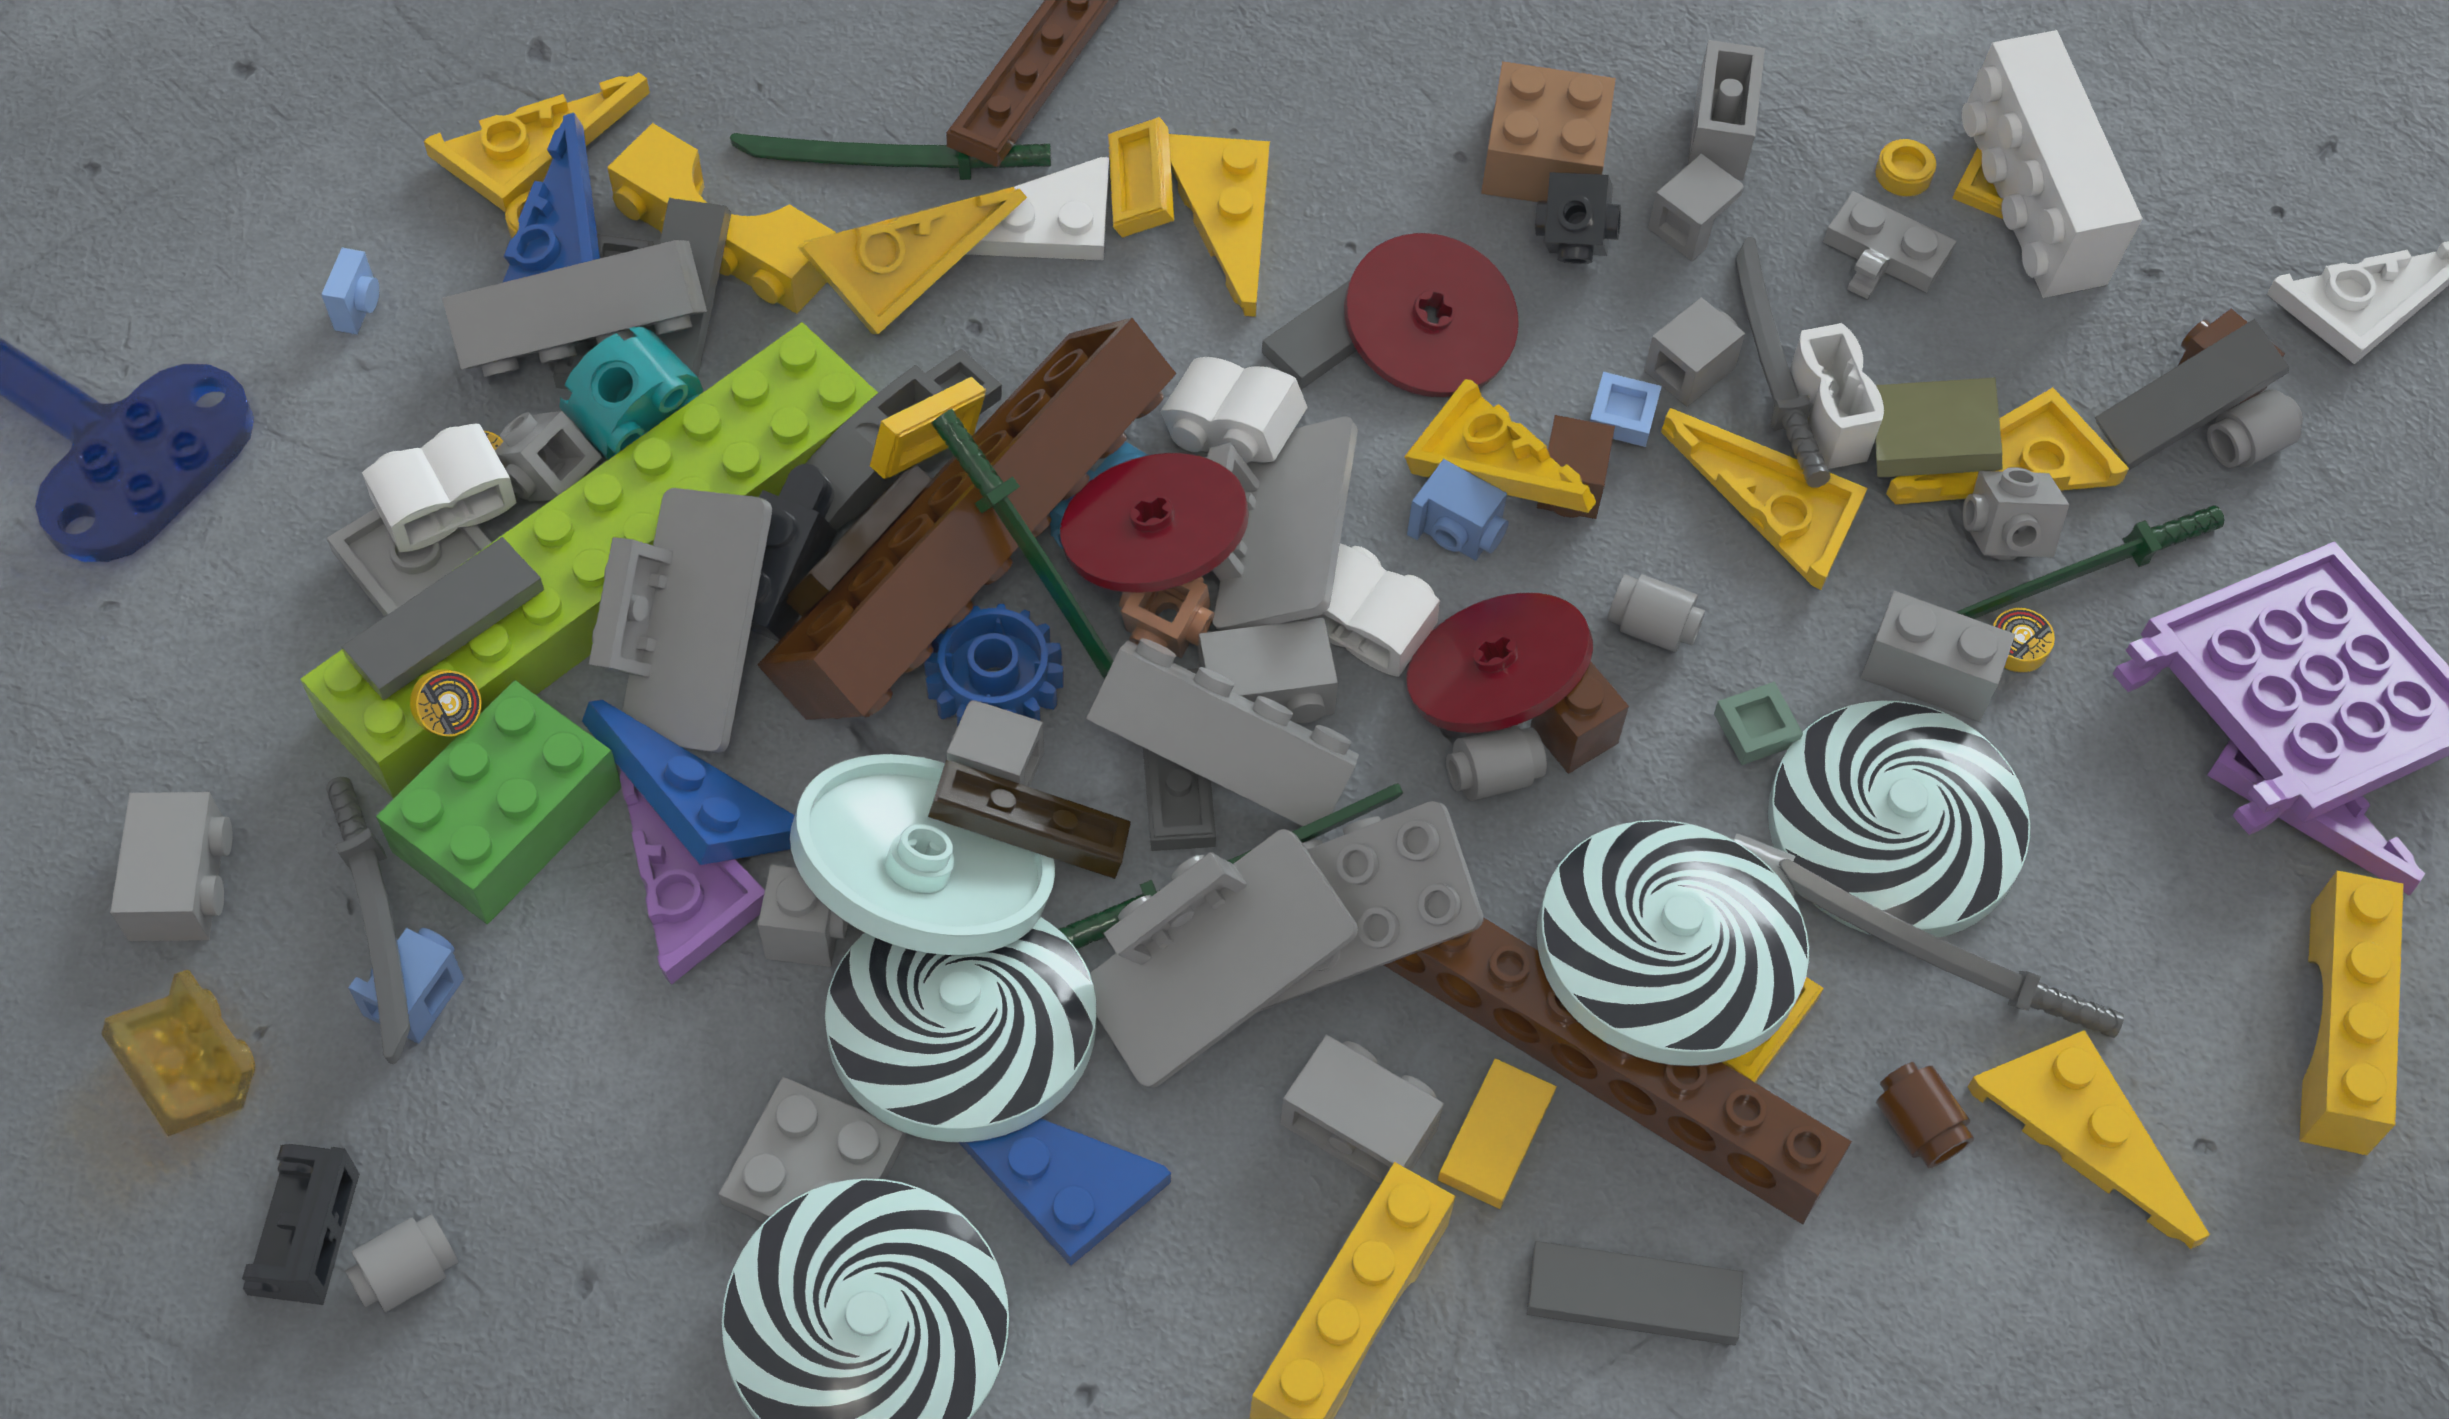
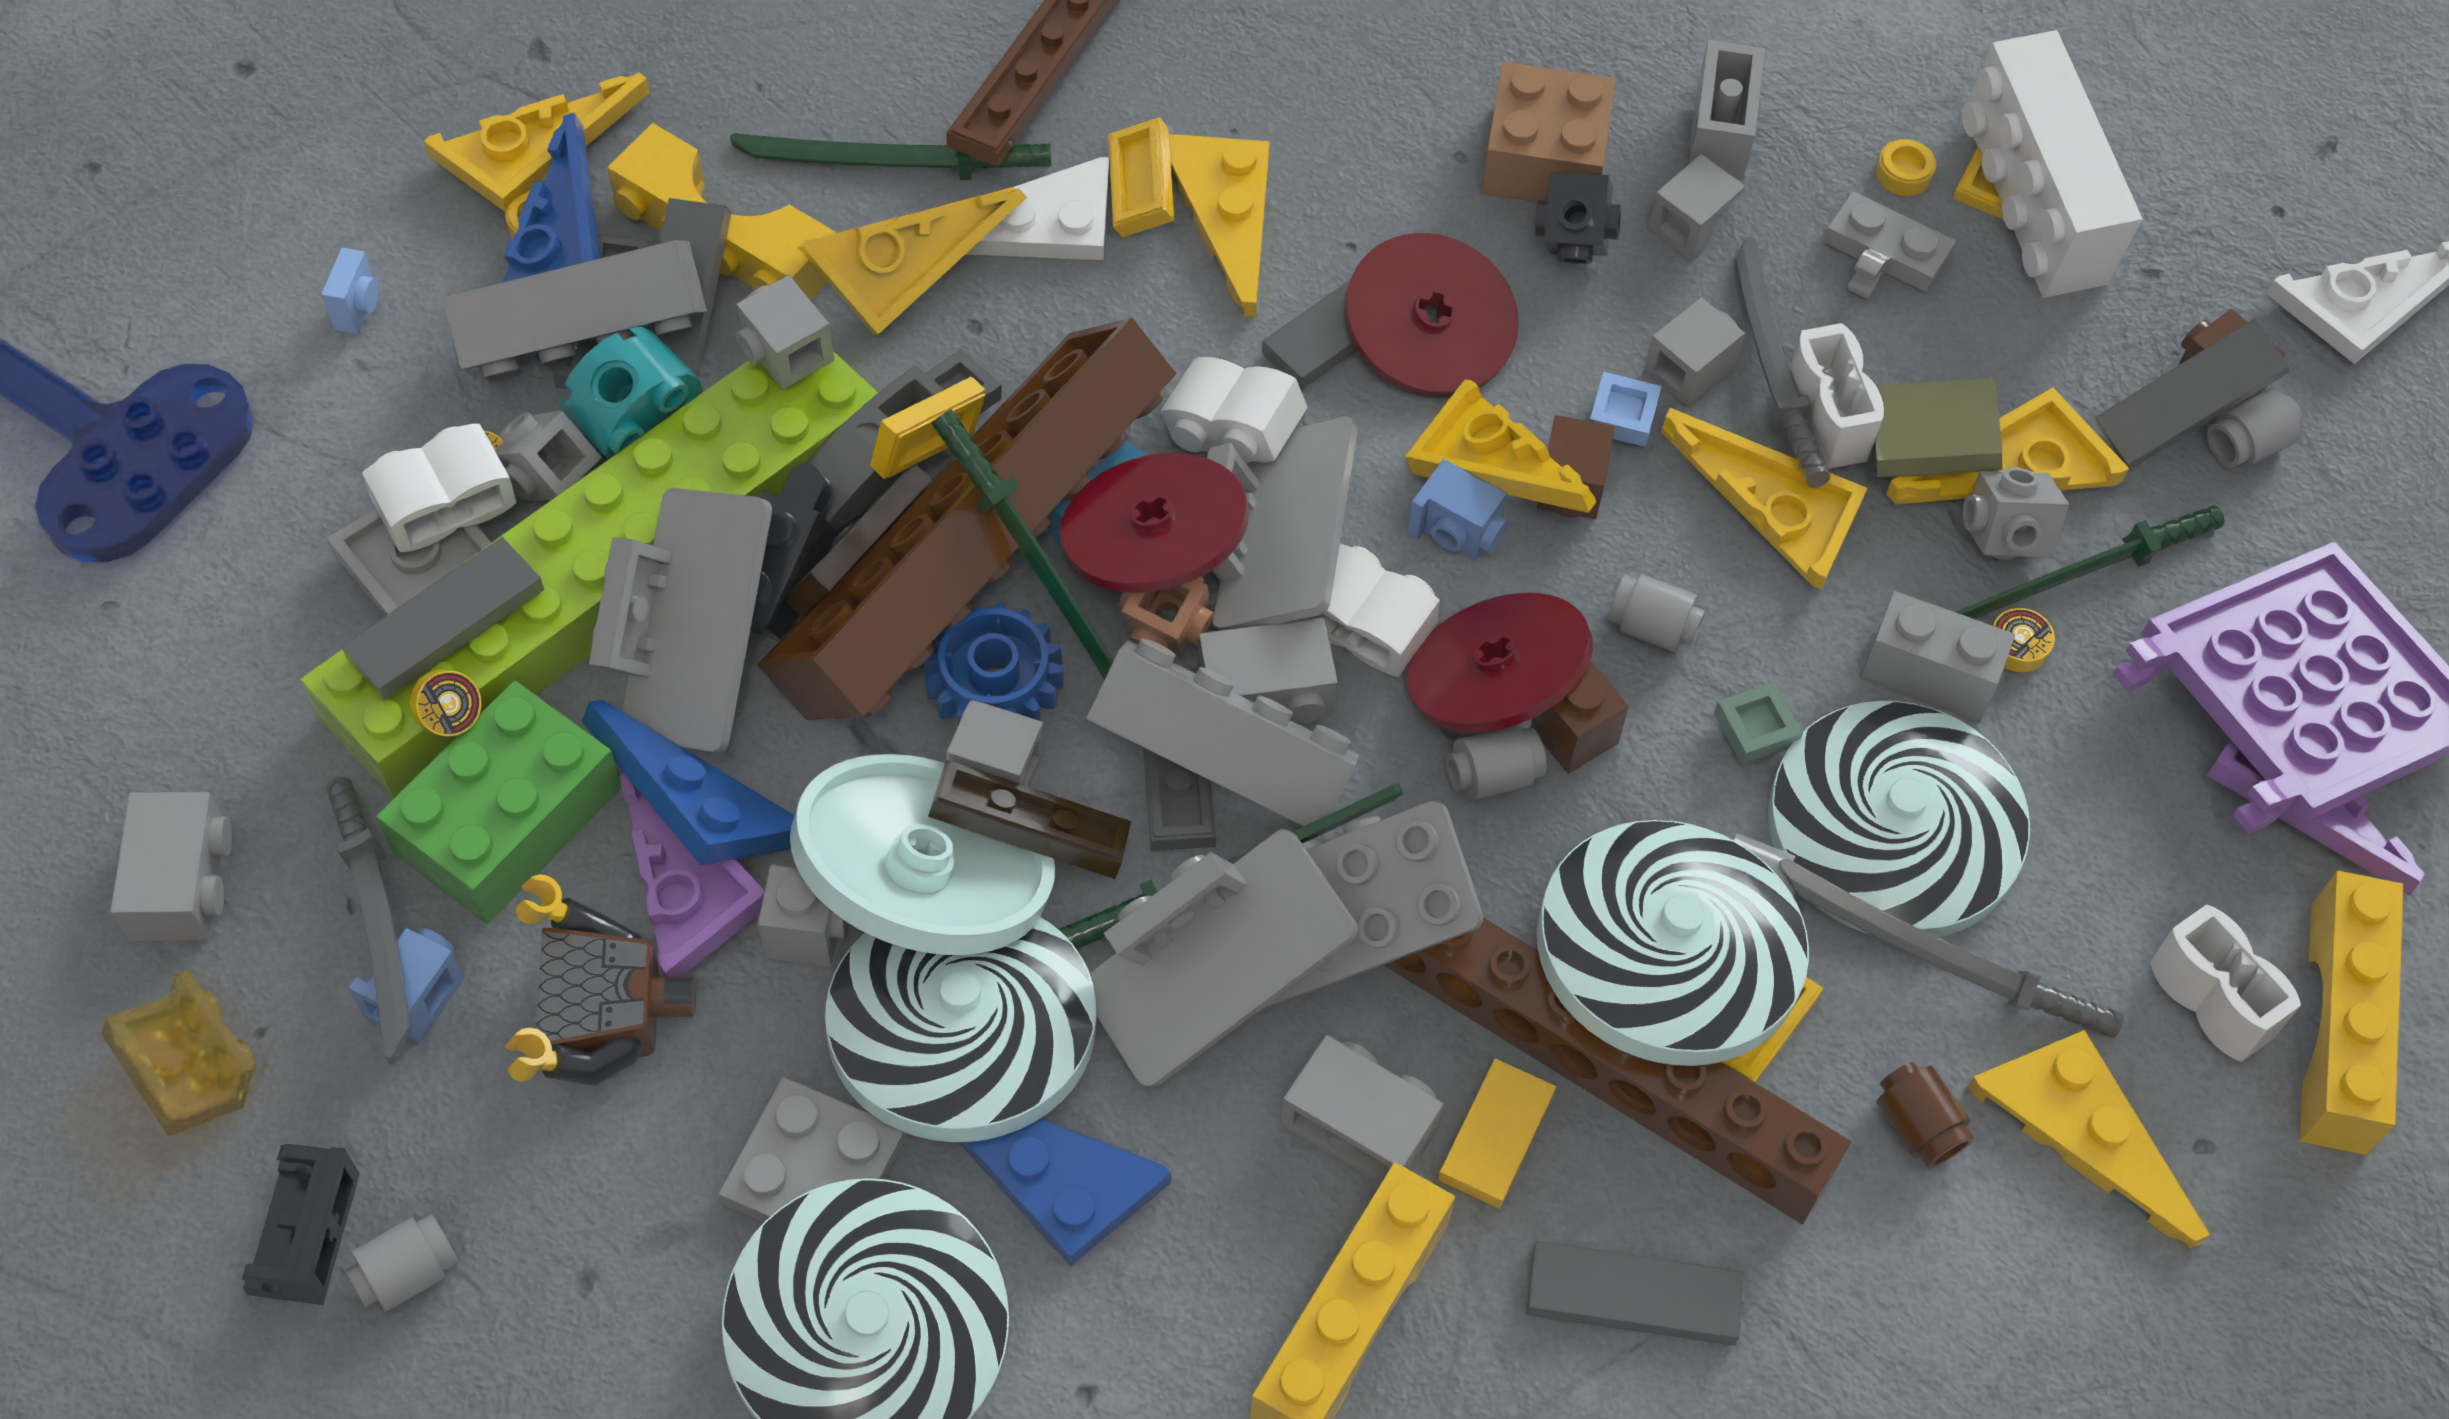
(593, 993): none -> torso
(784, 332): none -> light grey brick
(2235, 994): none -> white brick

